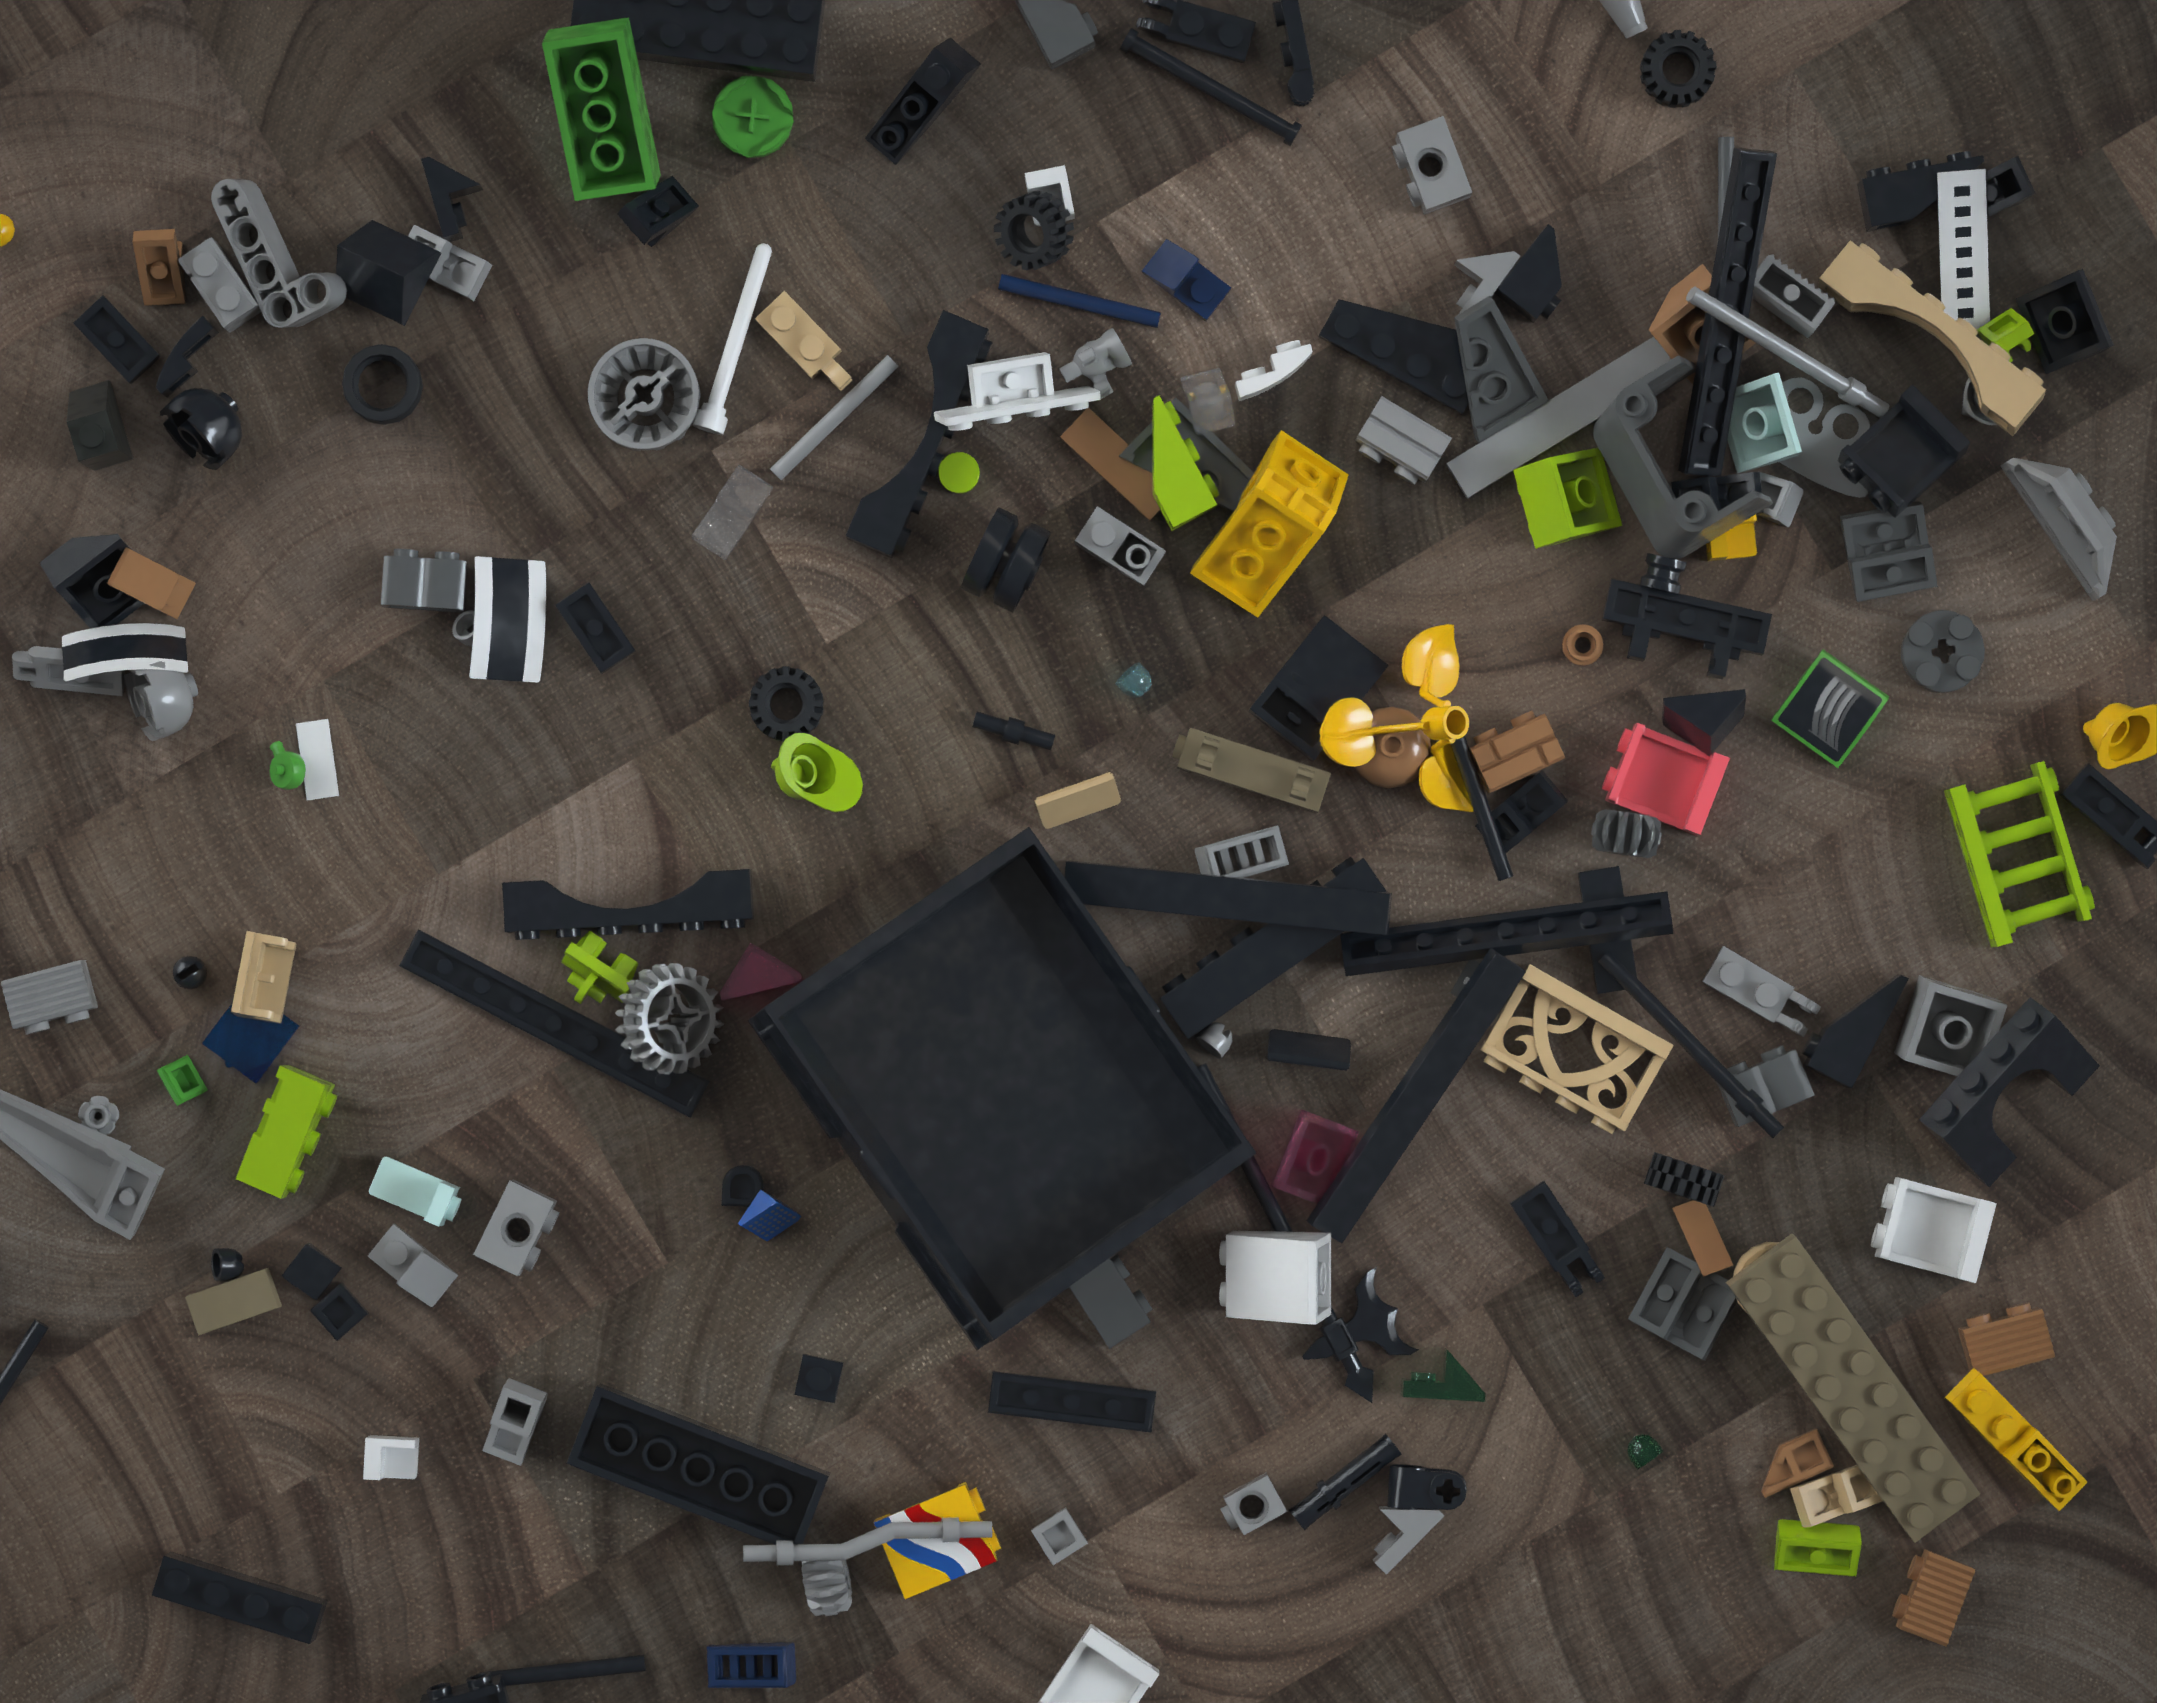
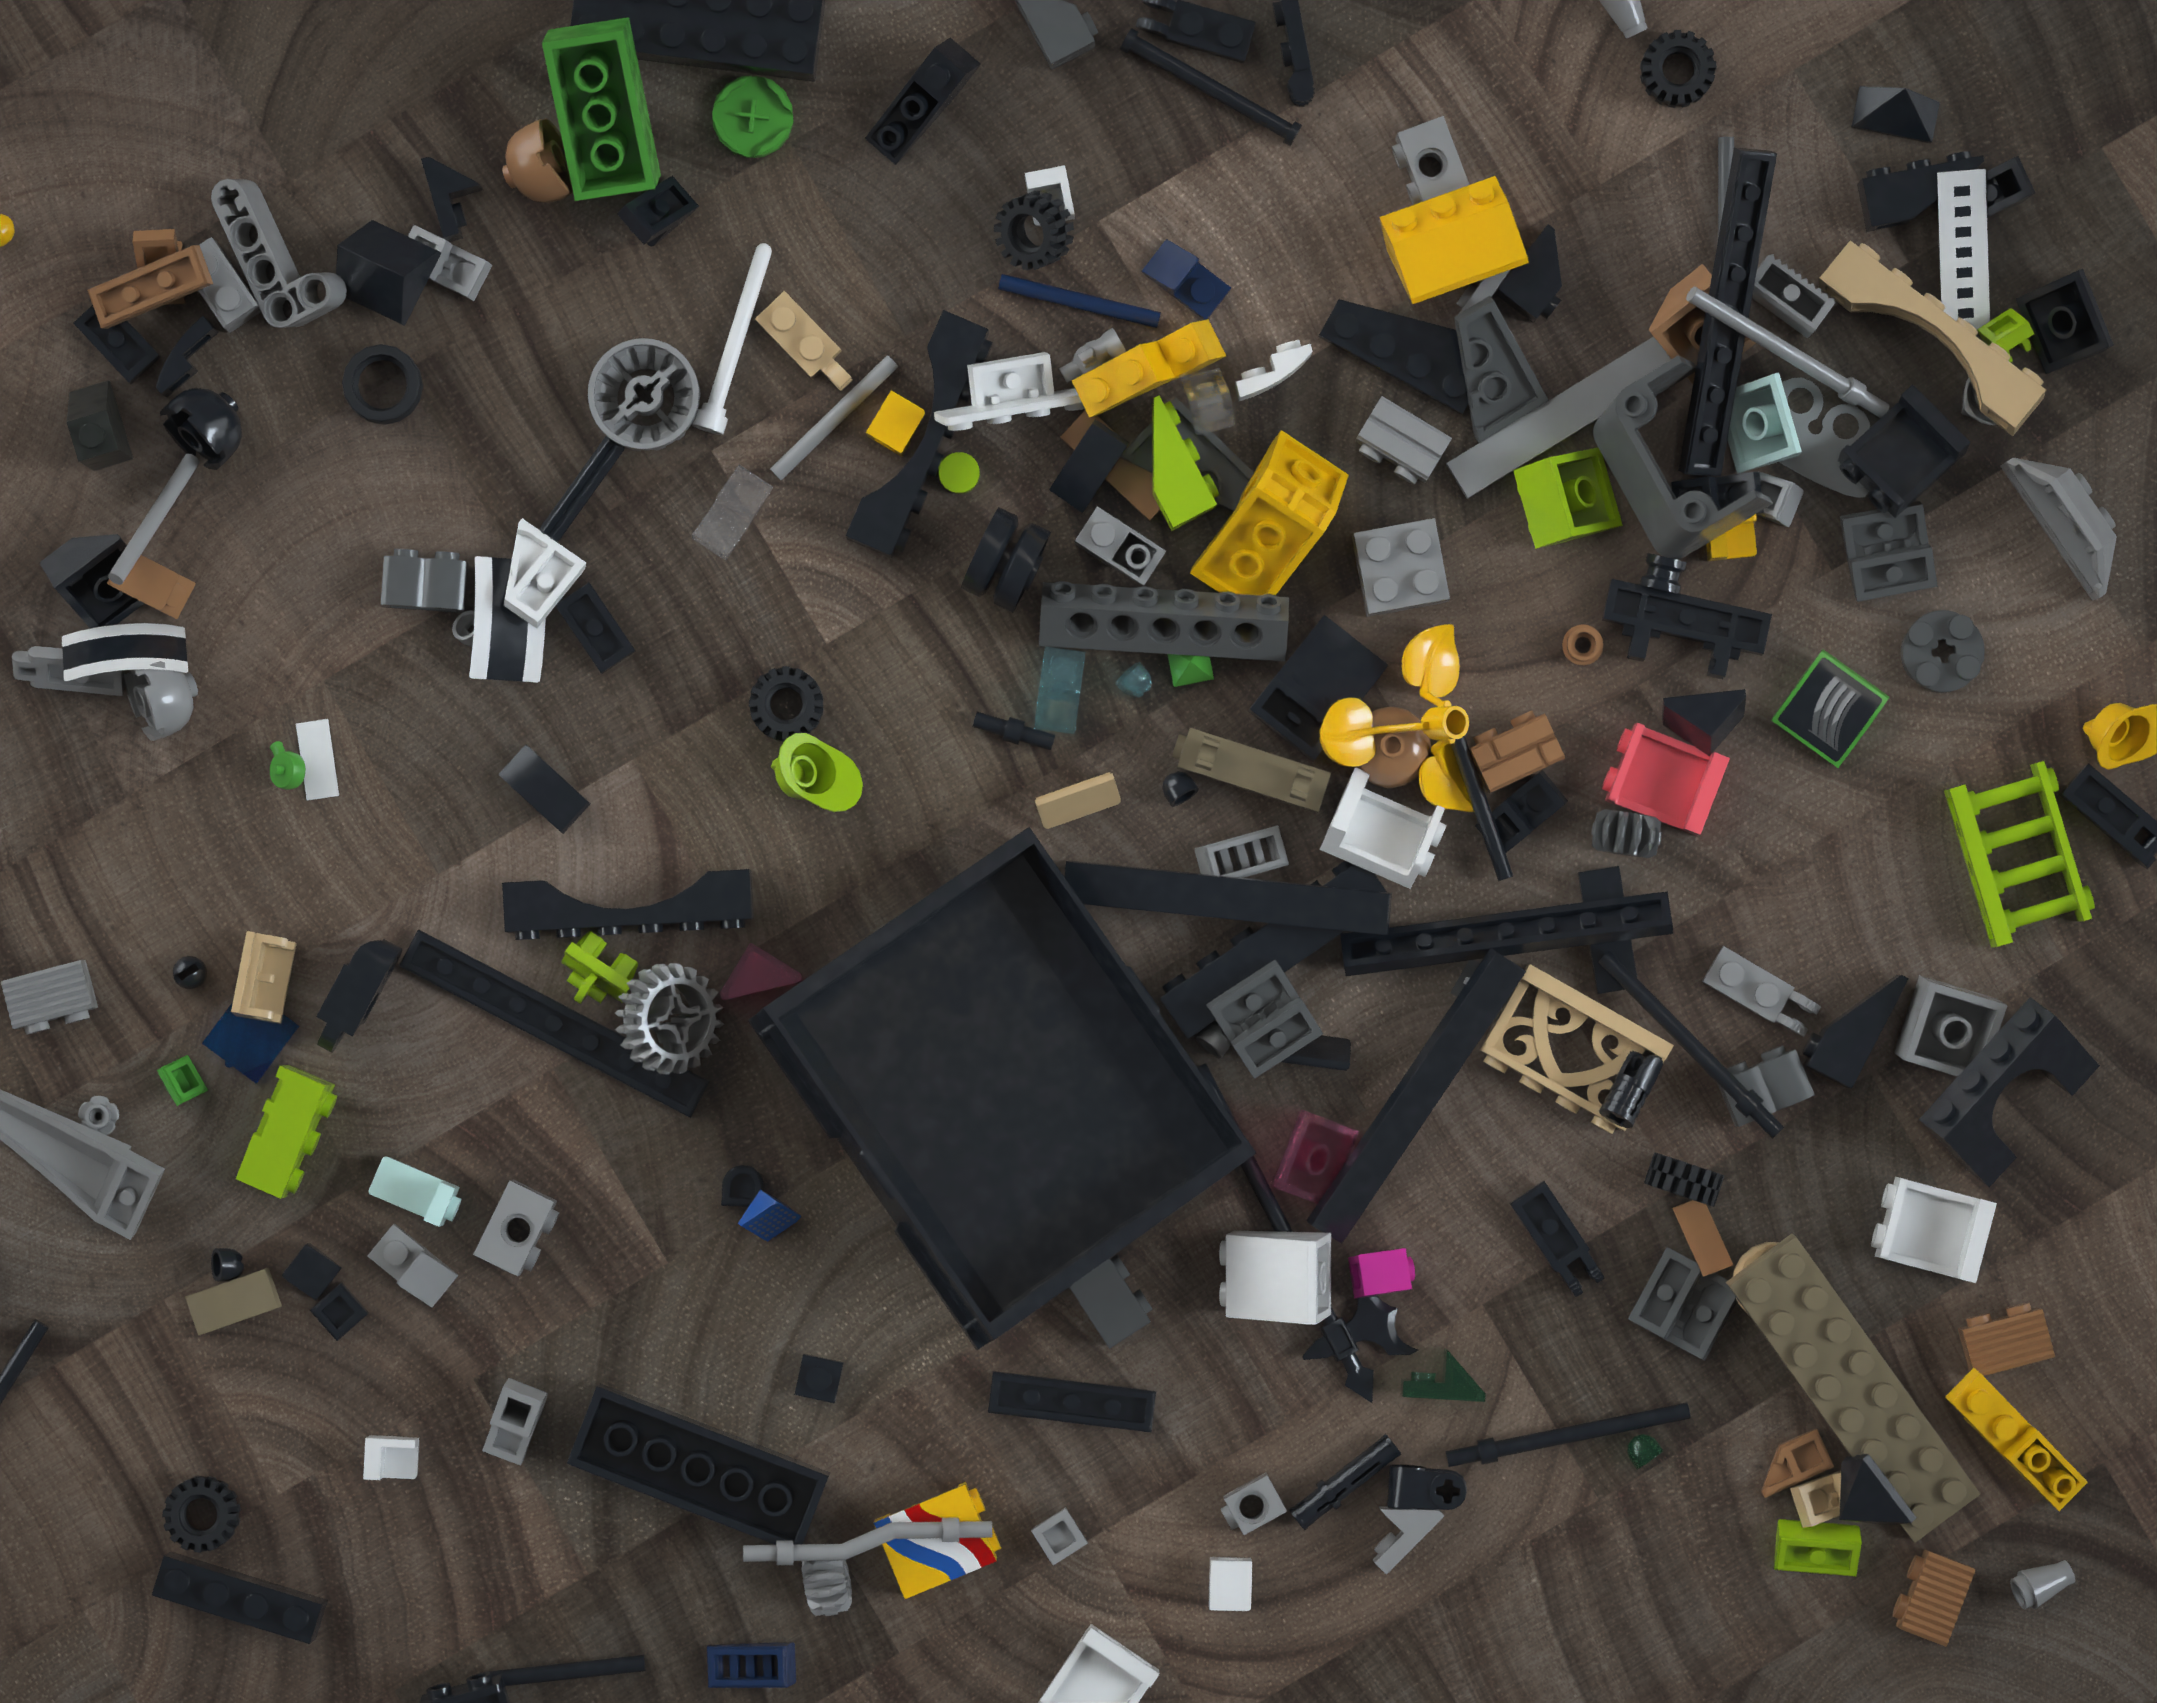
(150, 286): none -> medium nougat tile
(153, 519): none -> light grey bar
(176, 1518): none -> black tyre
(356, 991): none -> black piece
(537, 163): none -> medium nougat cylinder
(539, 574): none -> white wing
(544, 789): none -> black slope
(581, 489): none -> black axle
(895, 423): none -> yellow panel
(1059, 690): none -> clear light blue slope
(1089, 466): none -> black slope
(1148, 367): none -> yellow arch
(1178, 788): none -> black hinge
(1179, 634): none -> dark grey brick
(1189, 669): none -> bright green slope
(1230, 1584): none -> white panel
(1264, 1019): none -> dark grey slope
(1381, 1273): none -> dark pink brick
(1382, 833): none -> white panel
(1400, 567): none -> light grey brick
(1453, 240): none -> yellow slope
(1489, 1450): none -> black bar
(1631, 1089): none -> black hinge
(1869, 1495): none -> black slope
(1895, 112): none -> black slope
(2039, 1584): none -> light grey cone

